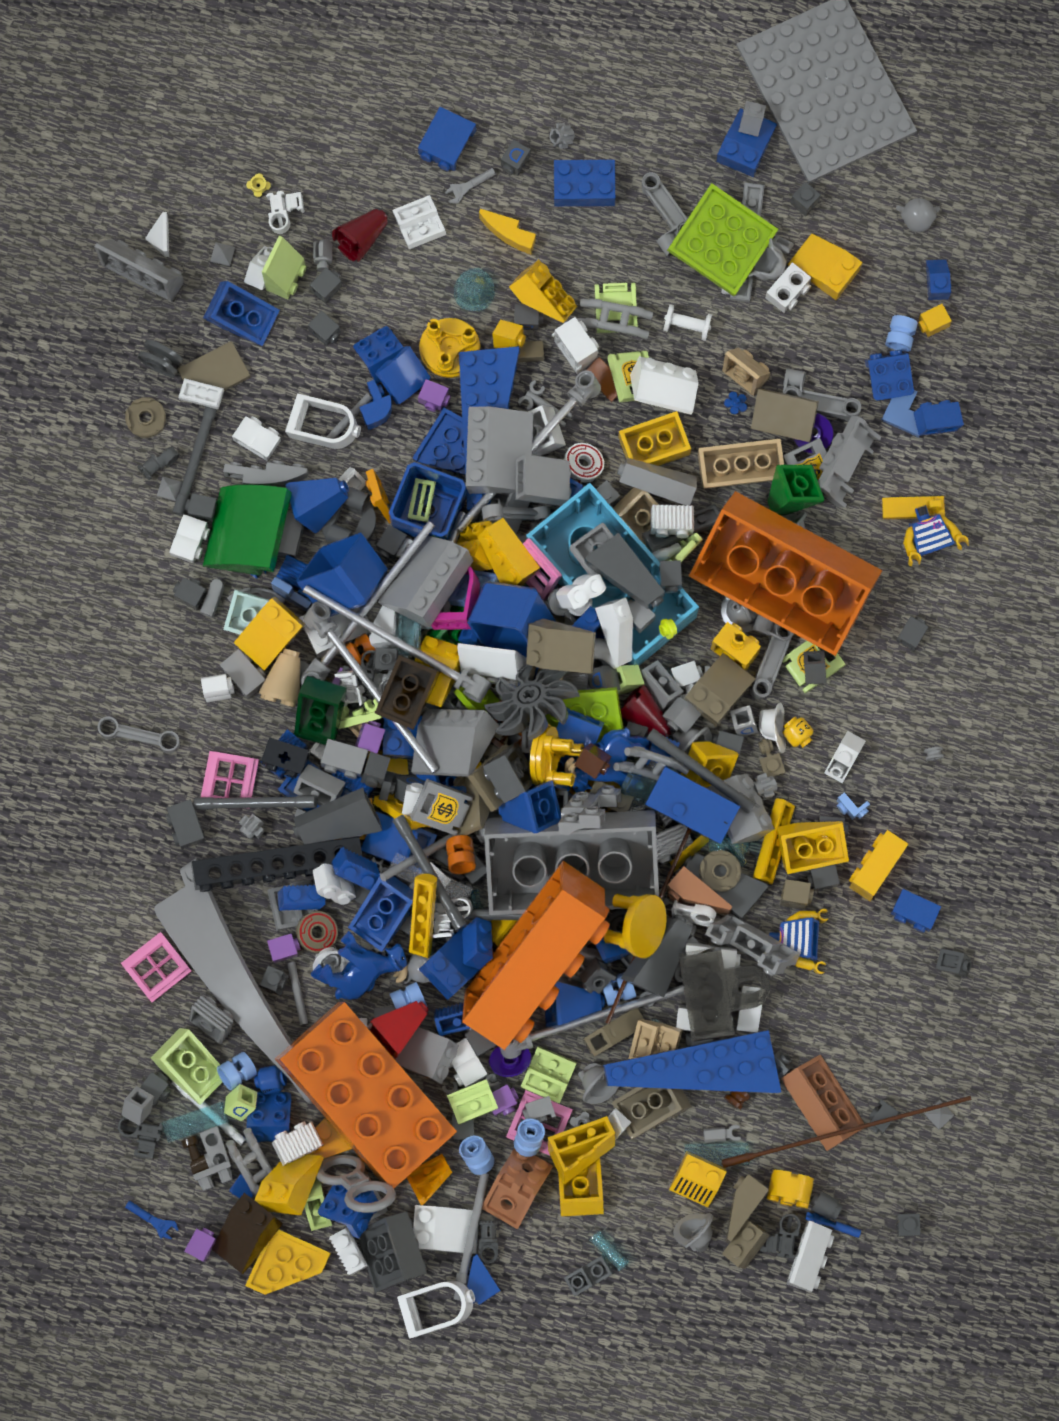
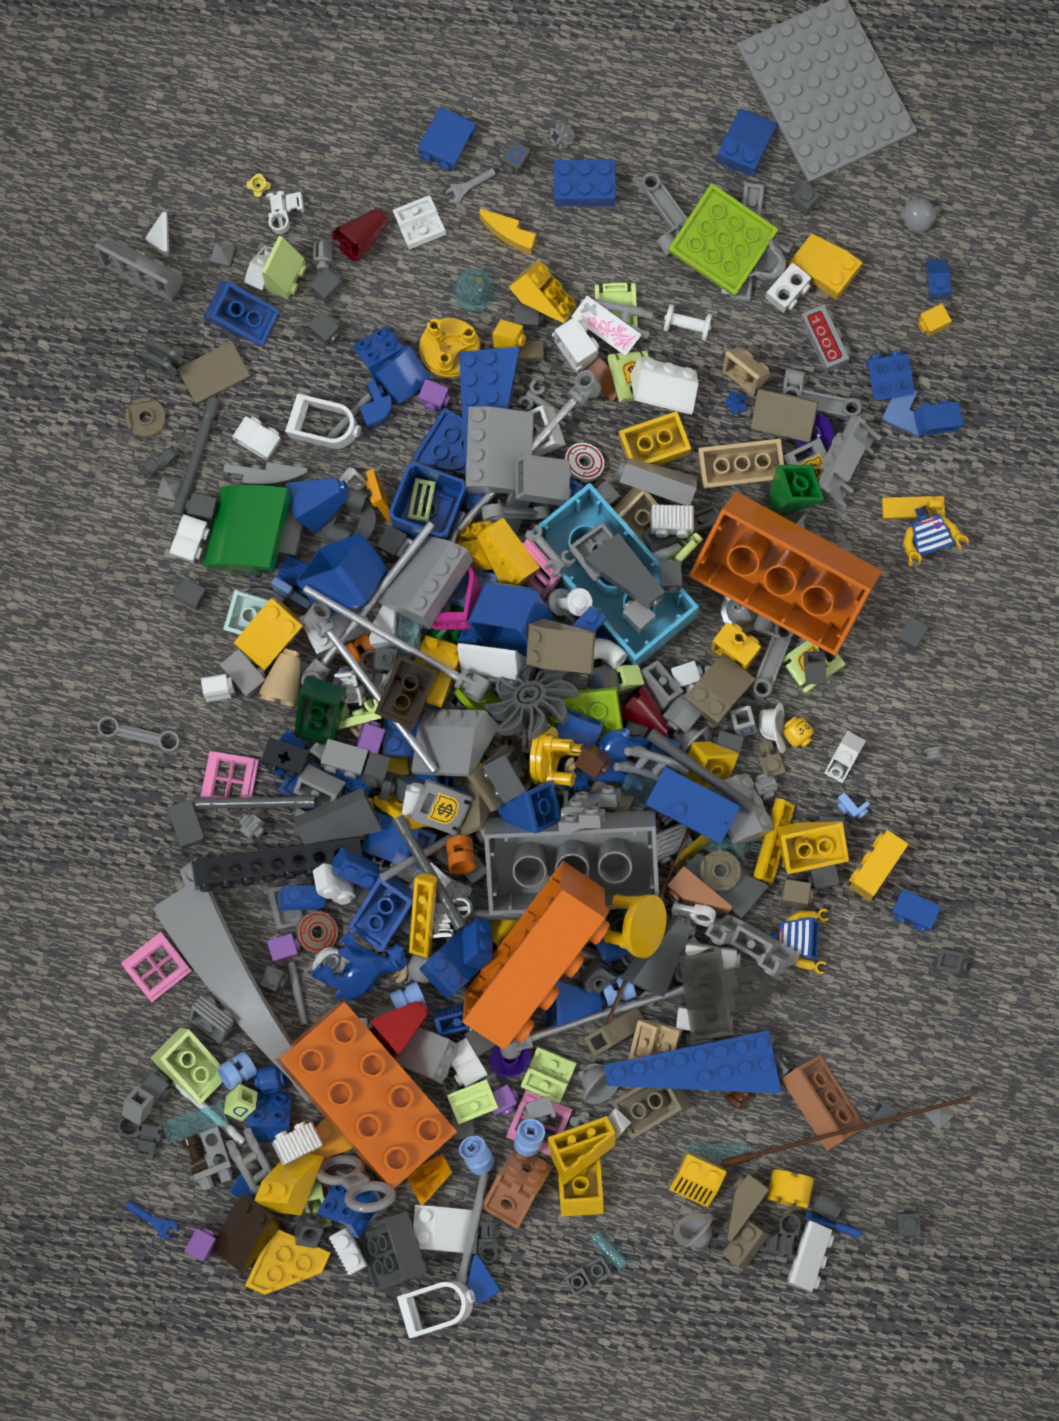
(201, 393): white plate -> none
(212, 598): light grey bar -> none
(308, 1230): none -> dark grey brick
(556, 562): none -> light grey bar
(581, 590): white brick -> none
(606, 325): none -> white sticker
(618, 629): white slope -> none
(667, 628): neon yellow plate -> none
(720, 1134): light grey bar -> none
(749, 1018): white slope -> none
(752, 118): light grey slope -> none
(825, 338): none -> light grey brick
(901, 333): light blue wheel -> none

